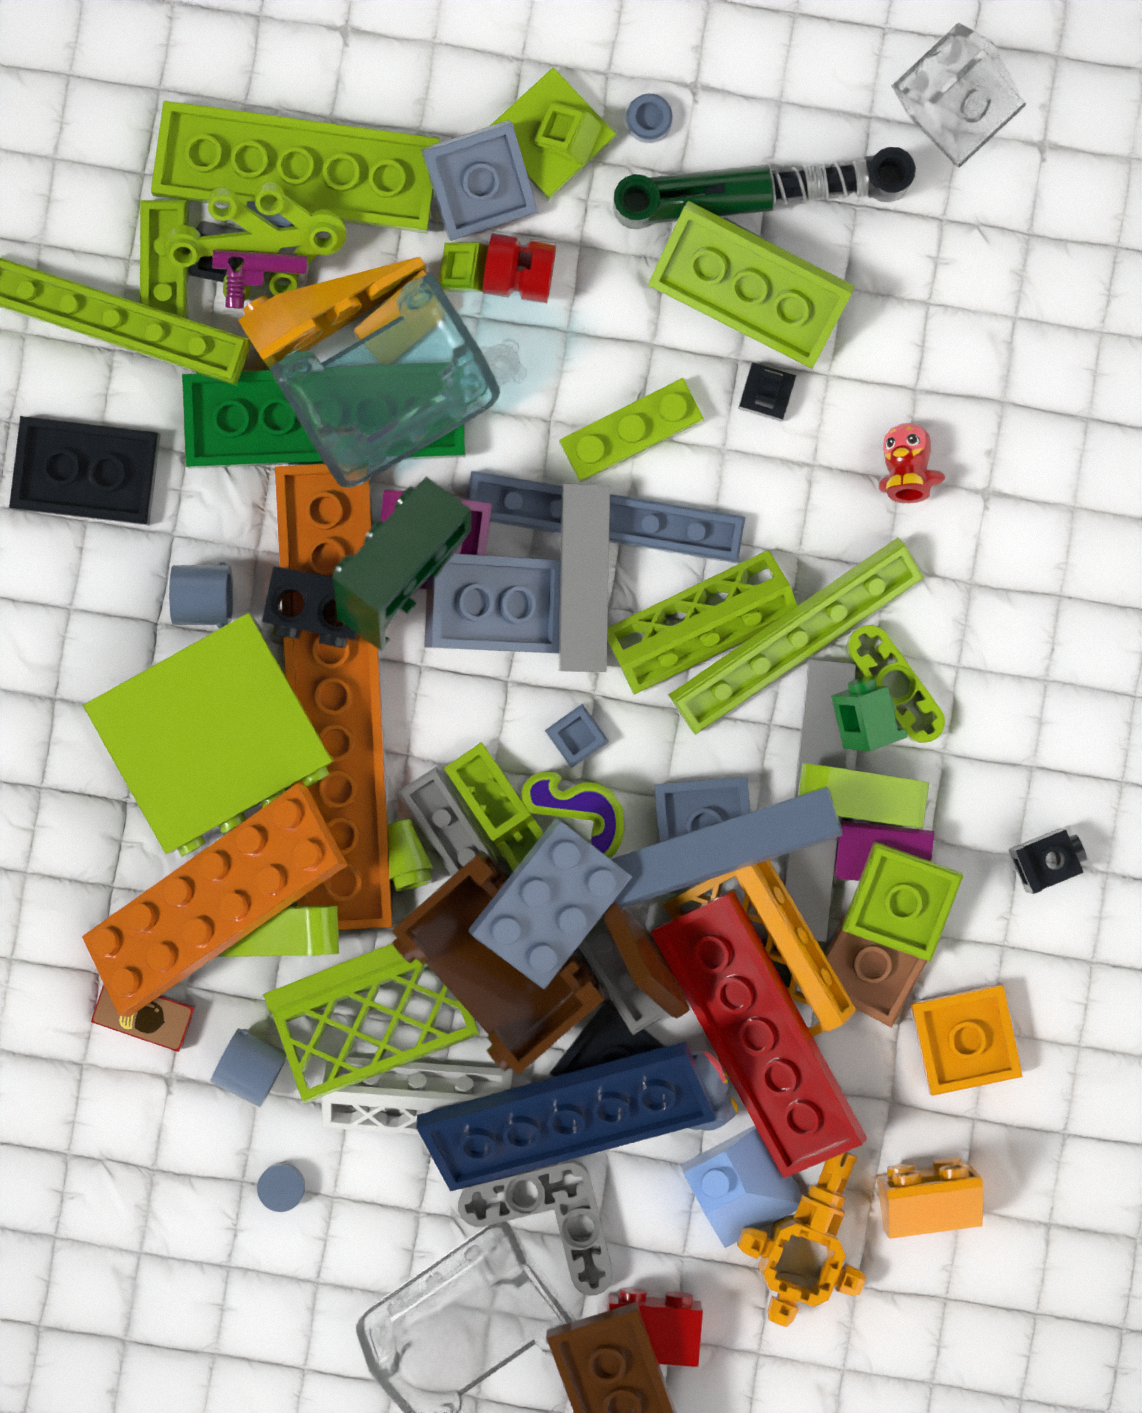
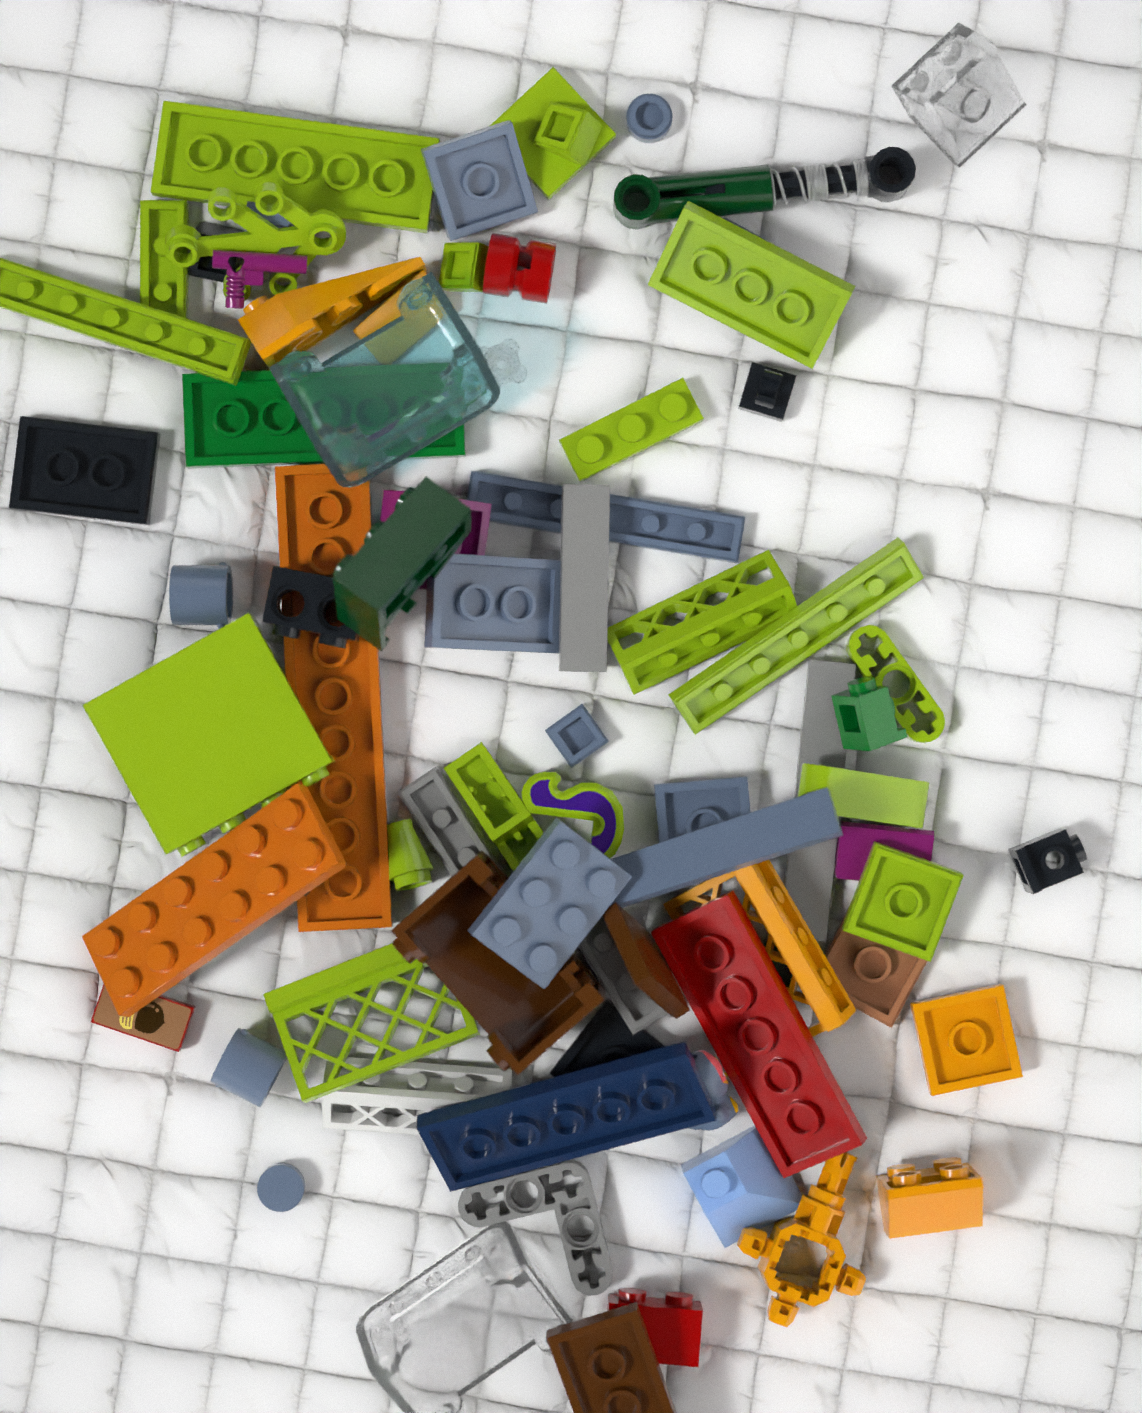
(292, 933): lime beam -> none
(907, 458): red animal -> none

